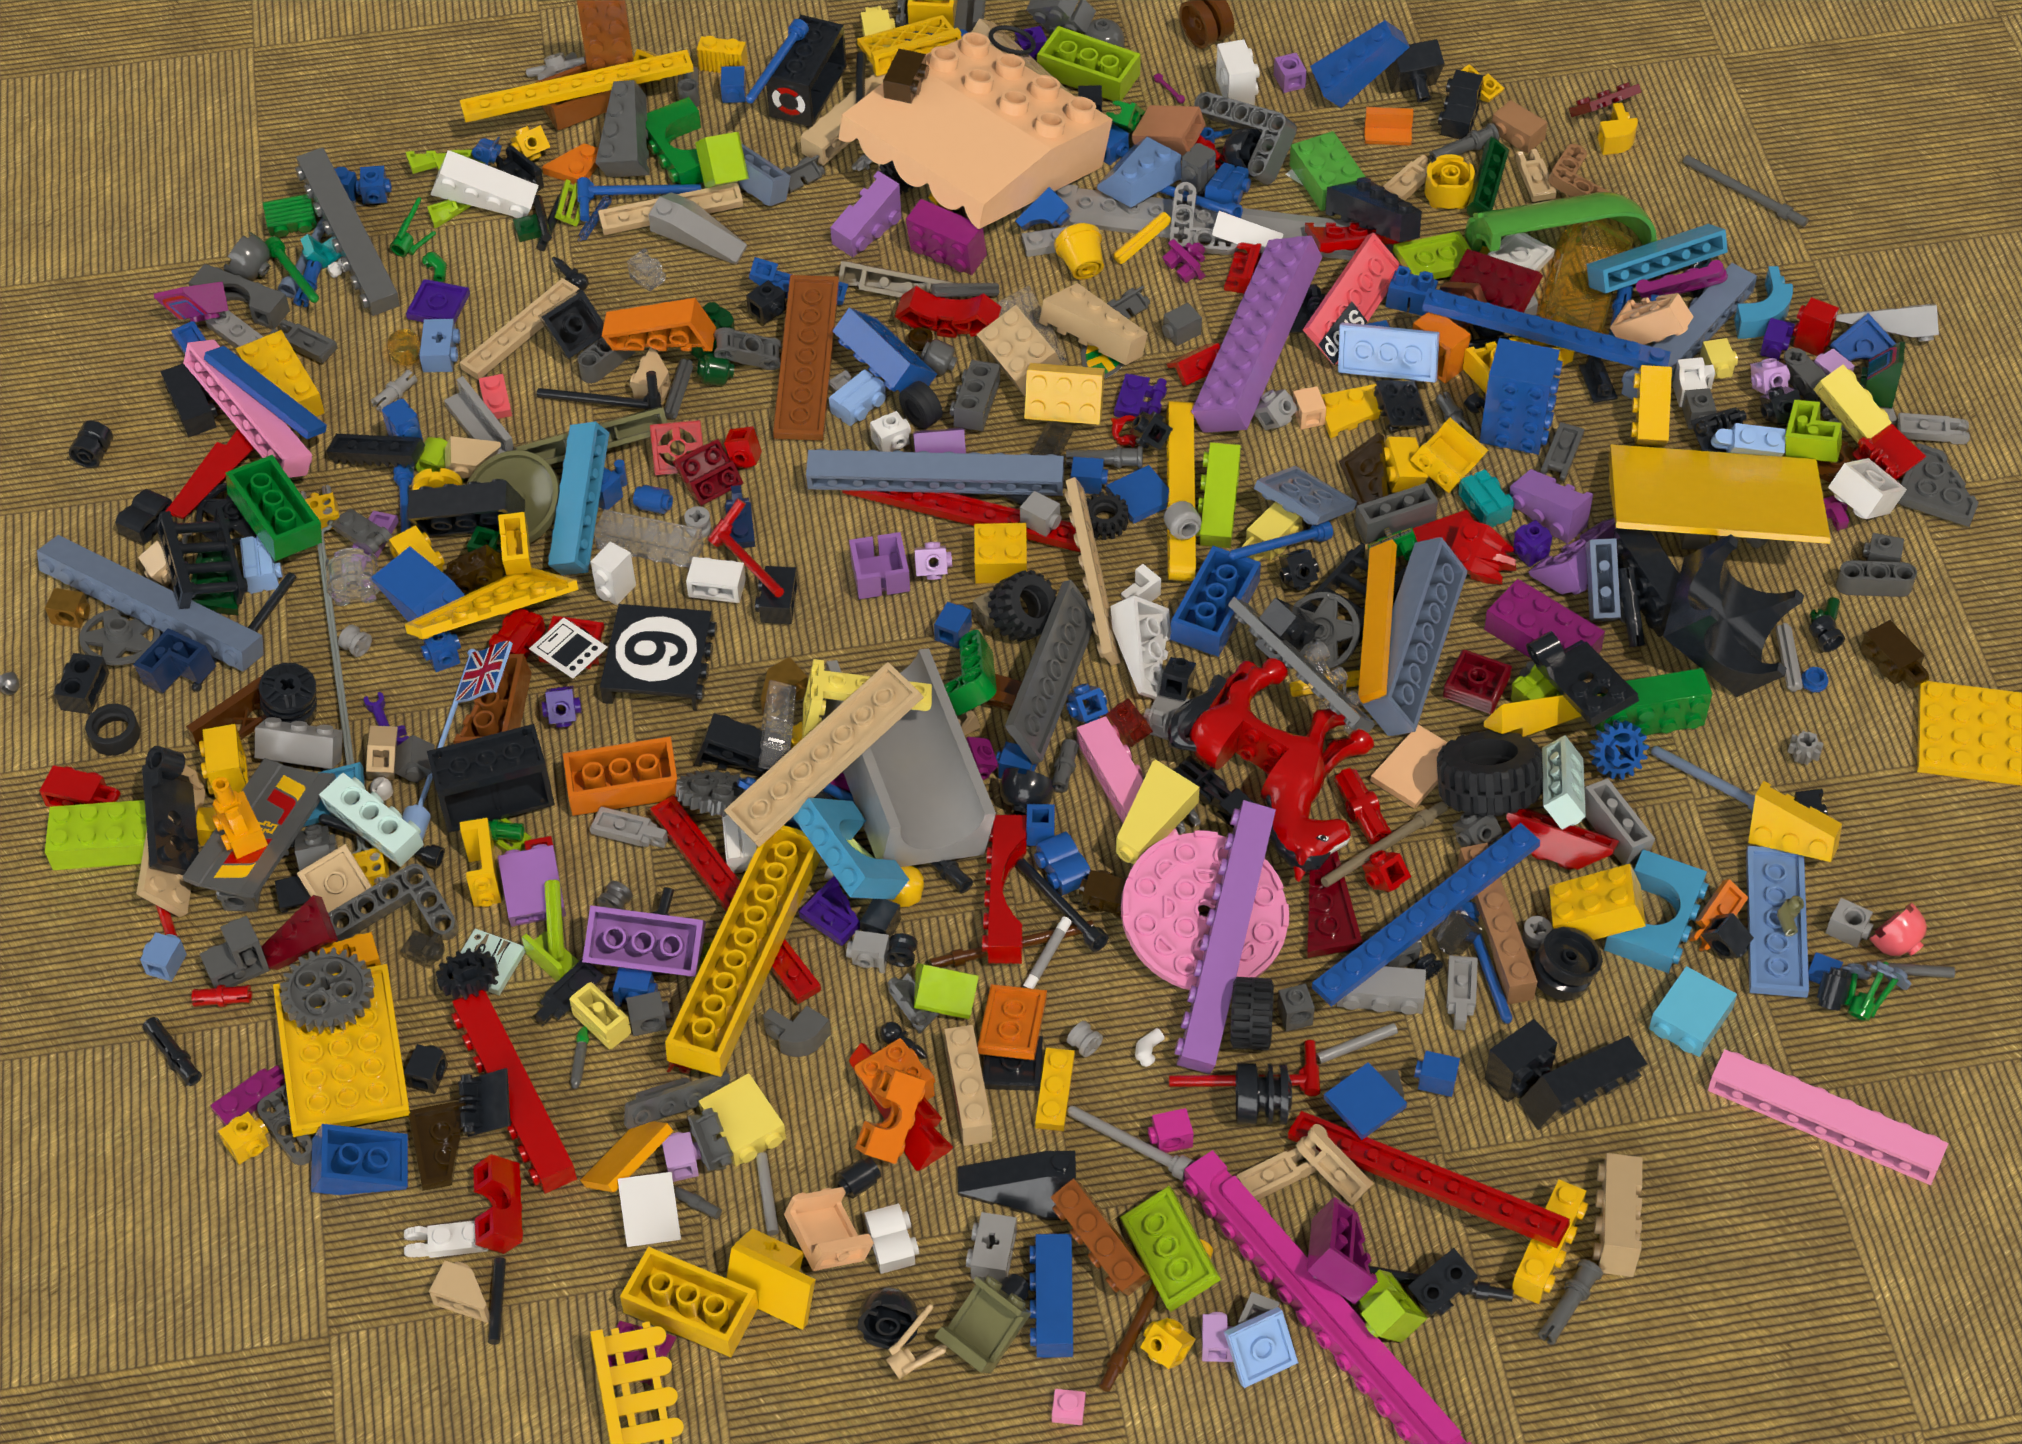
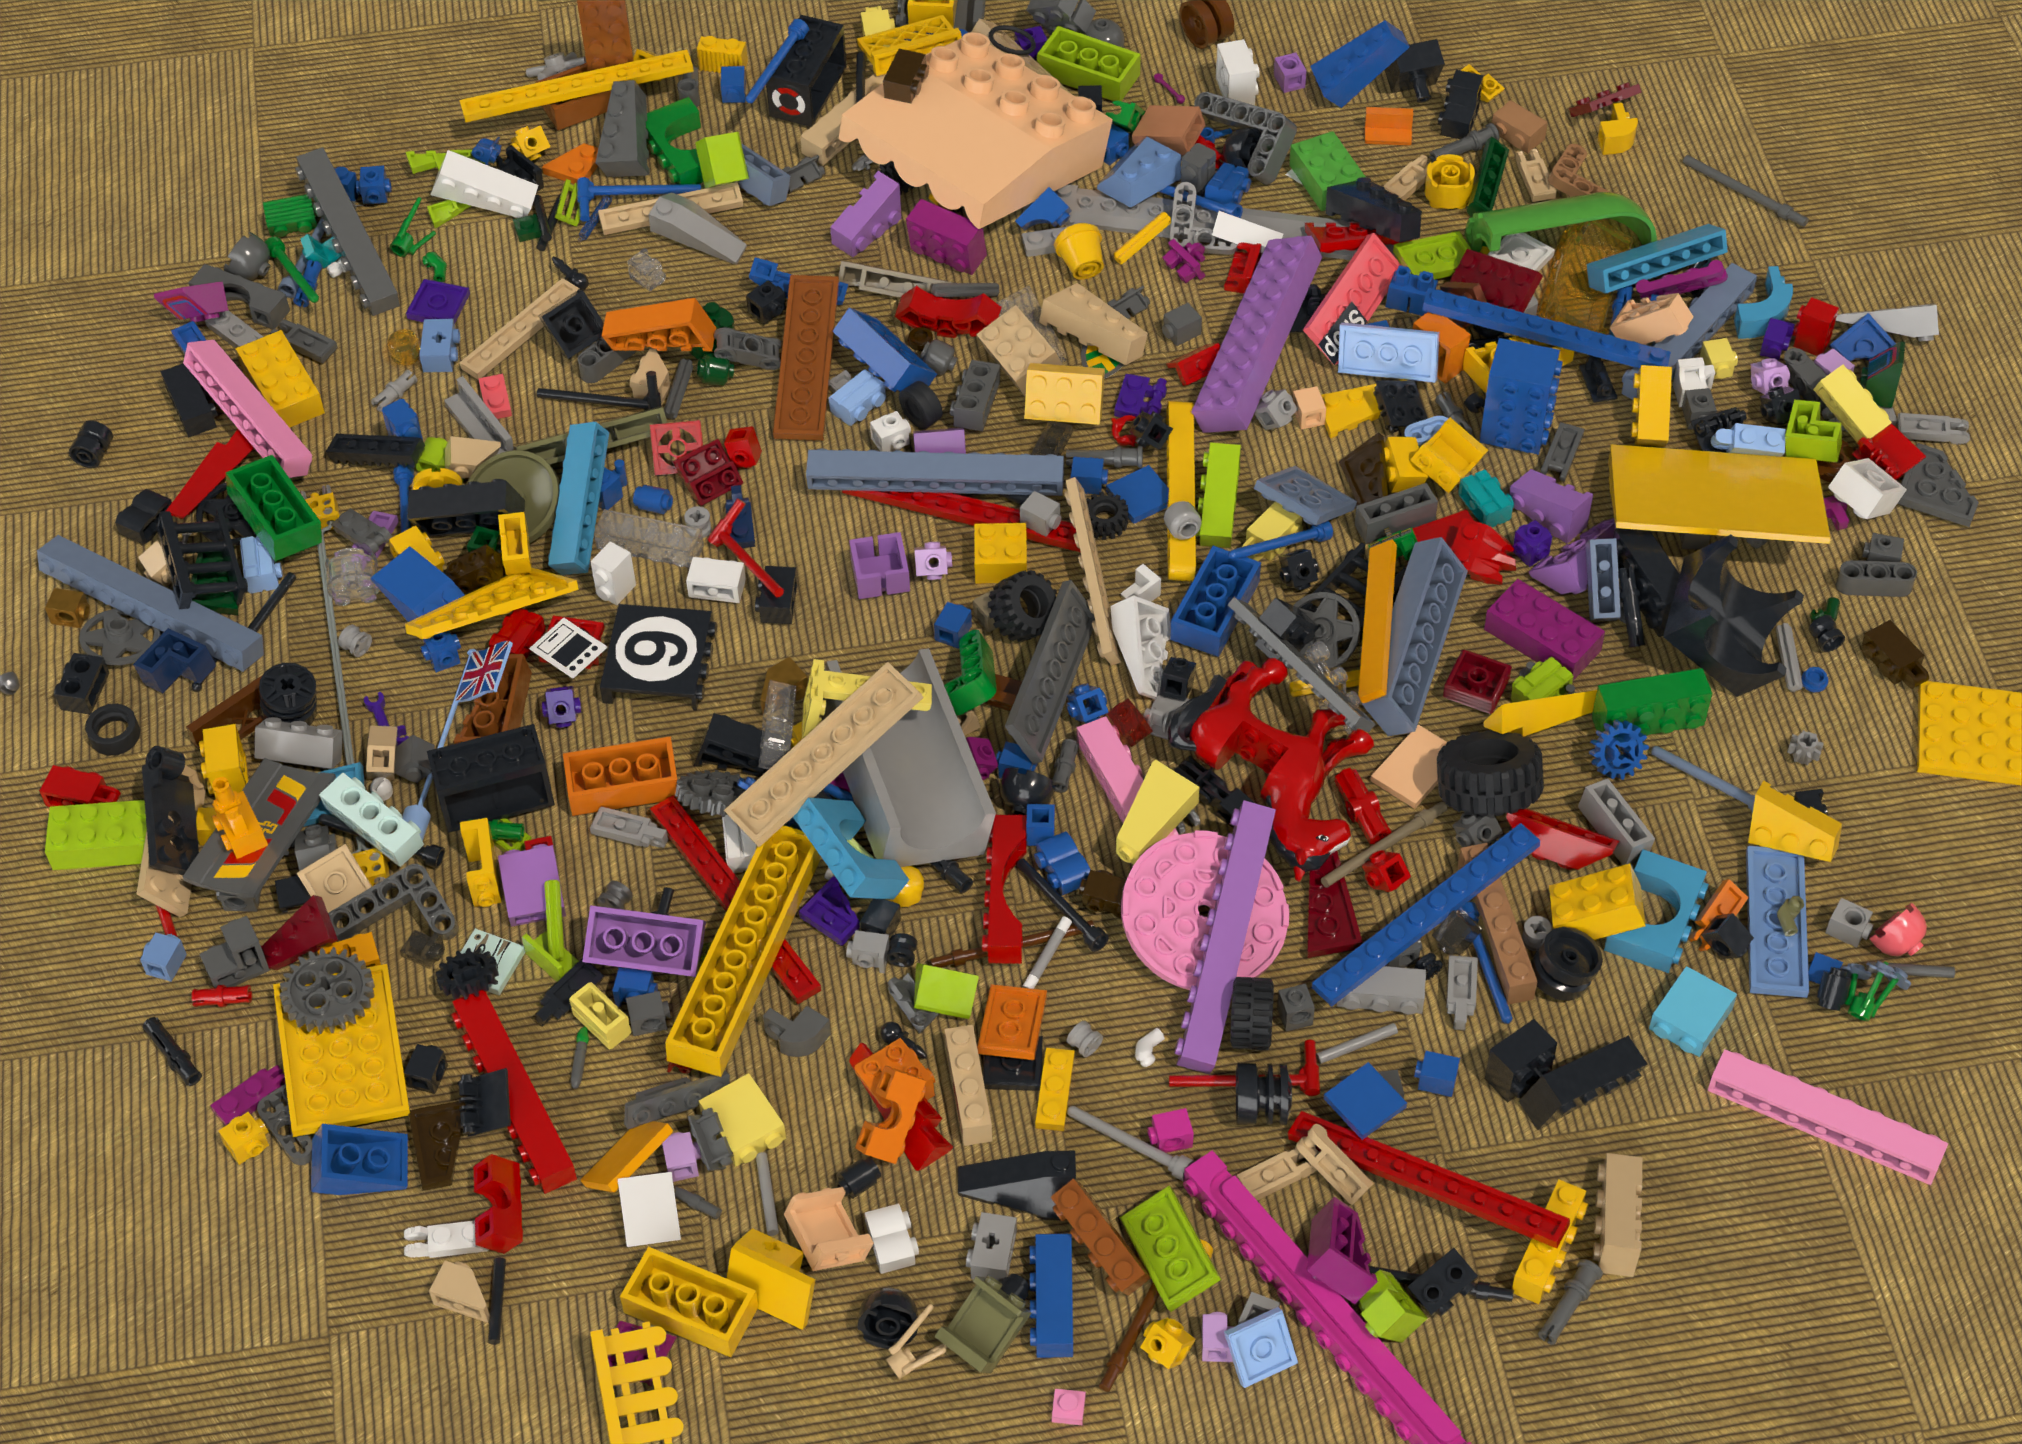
(265, 392): blue tile -> none
(1425, 429): none -> light blue plate
(1563, 782): light aqua brick -> none
(1571, 666): black hinge -> none

